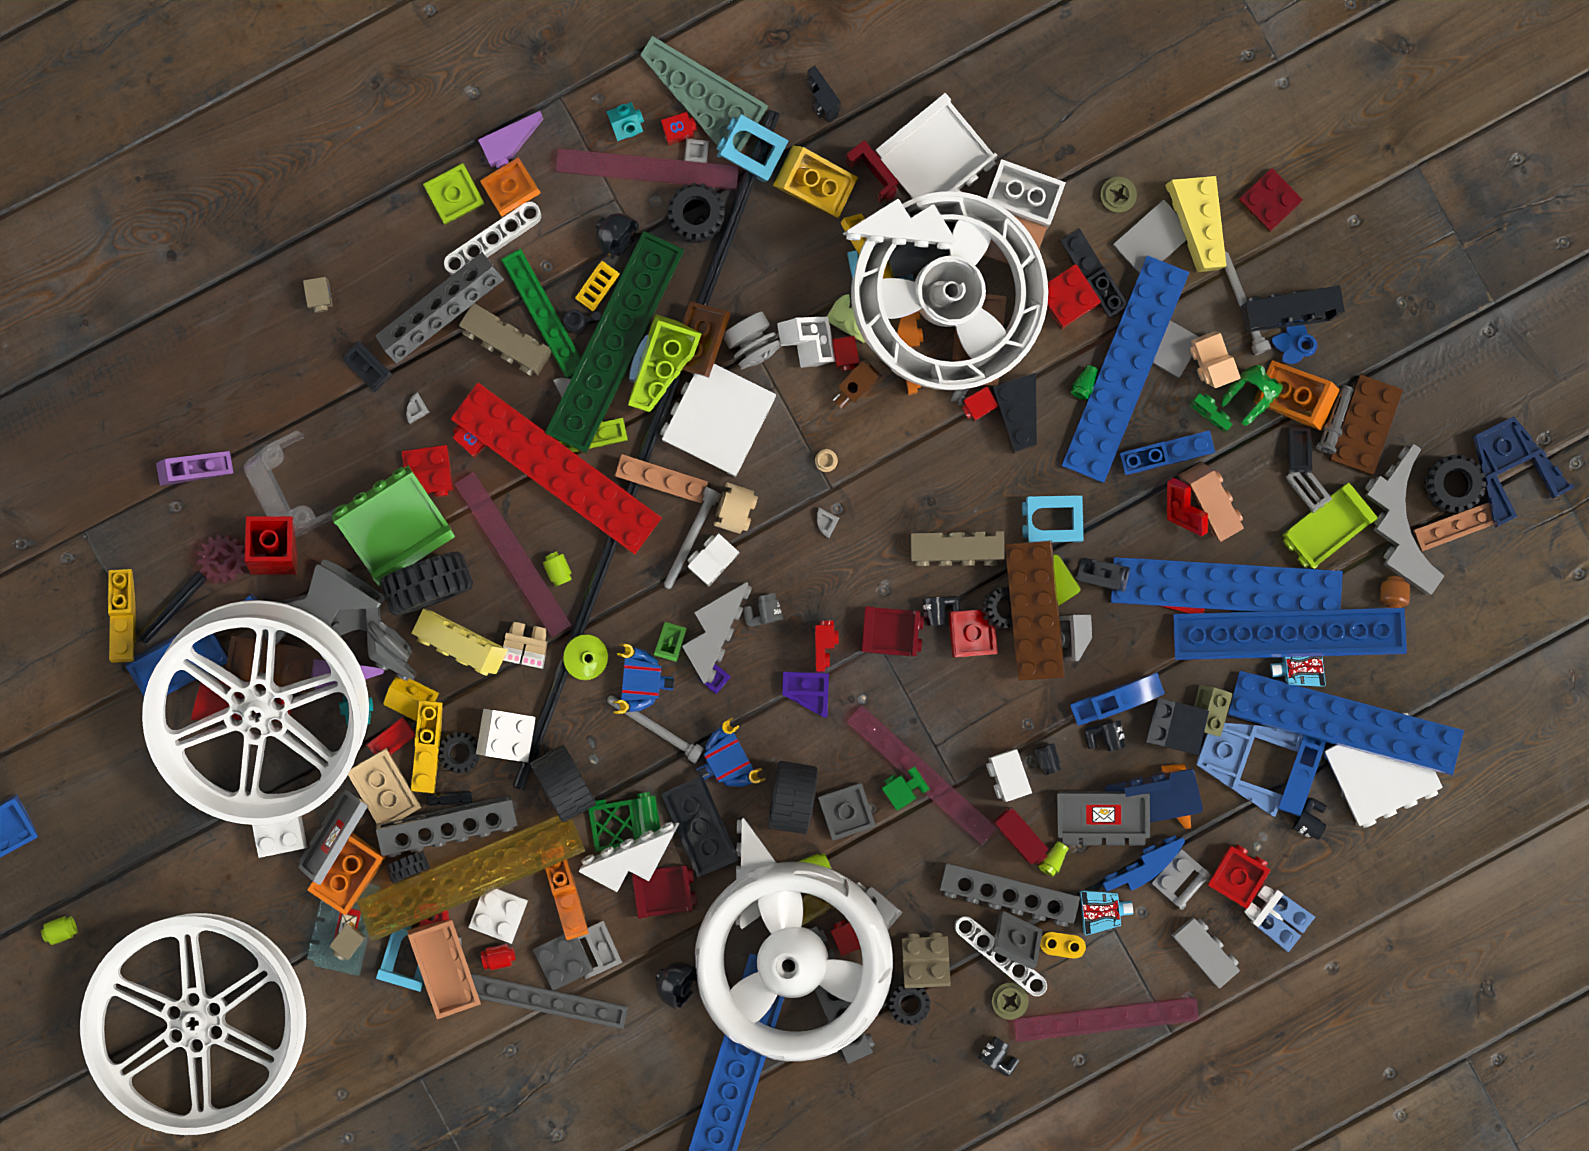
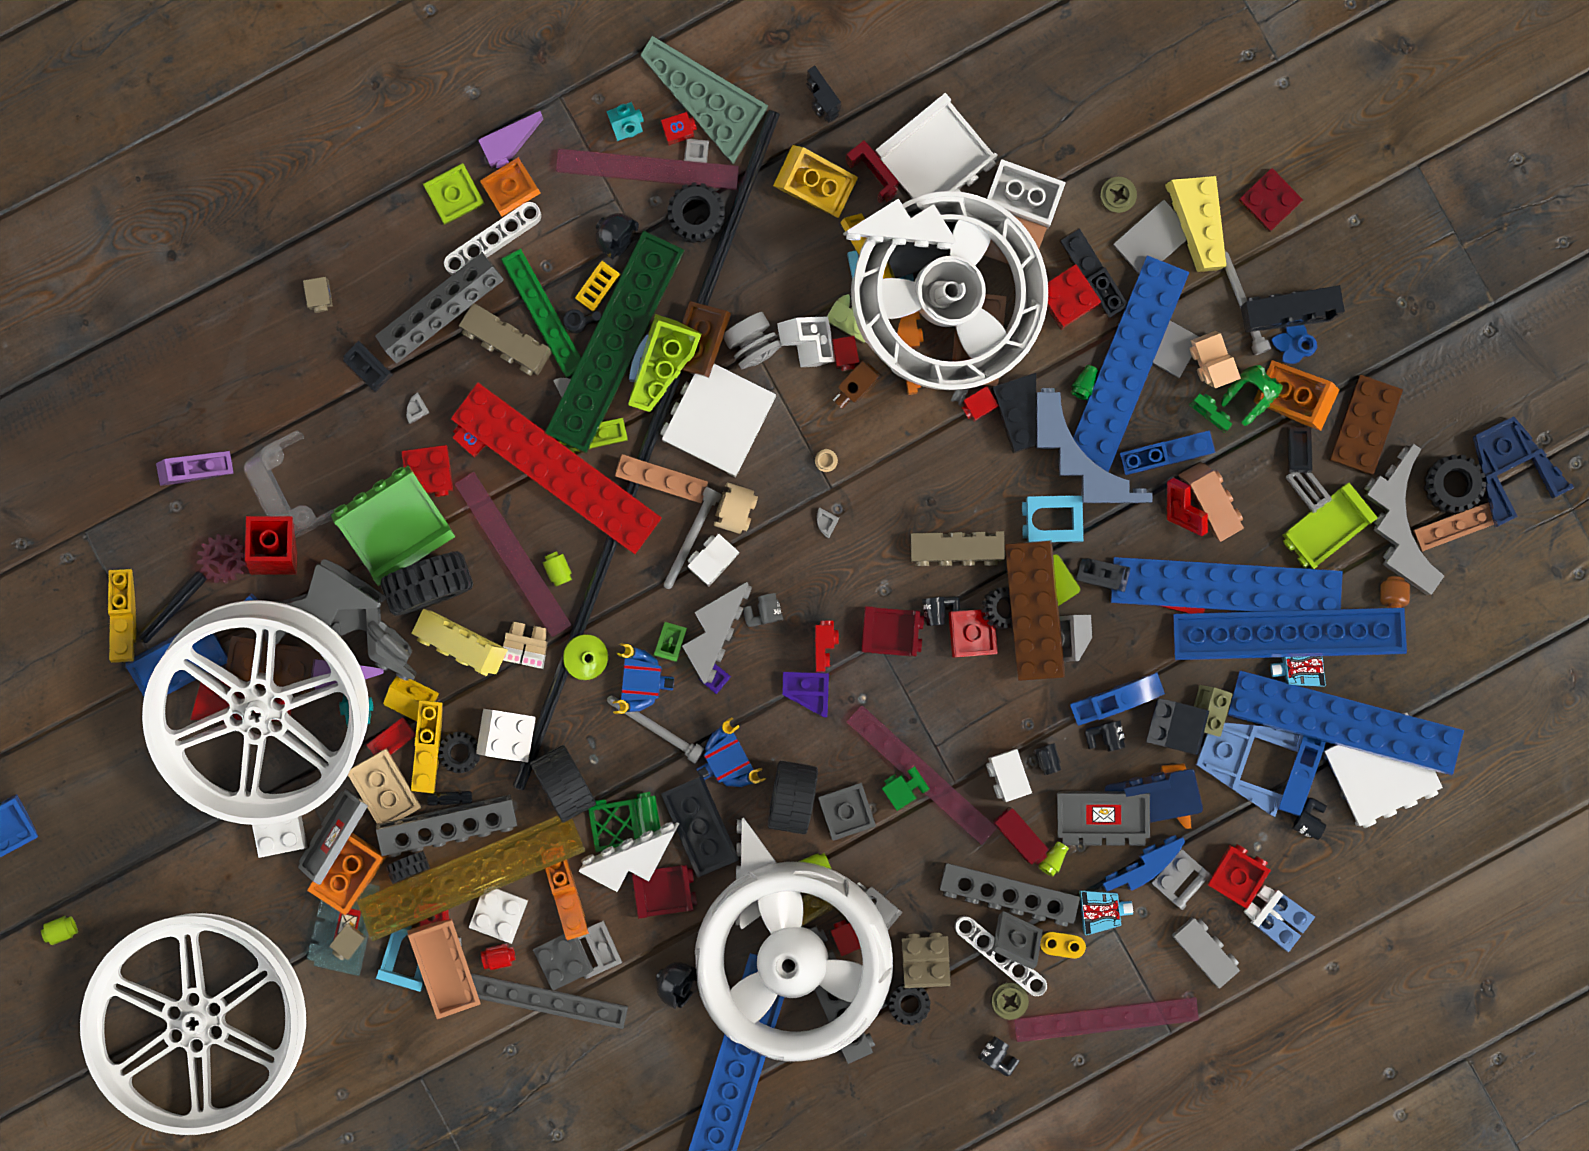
(728, 151): medium azure panel -> none
(1097, 484): none -> sand blue arch
(1332, 429): dark grey pin -> none

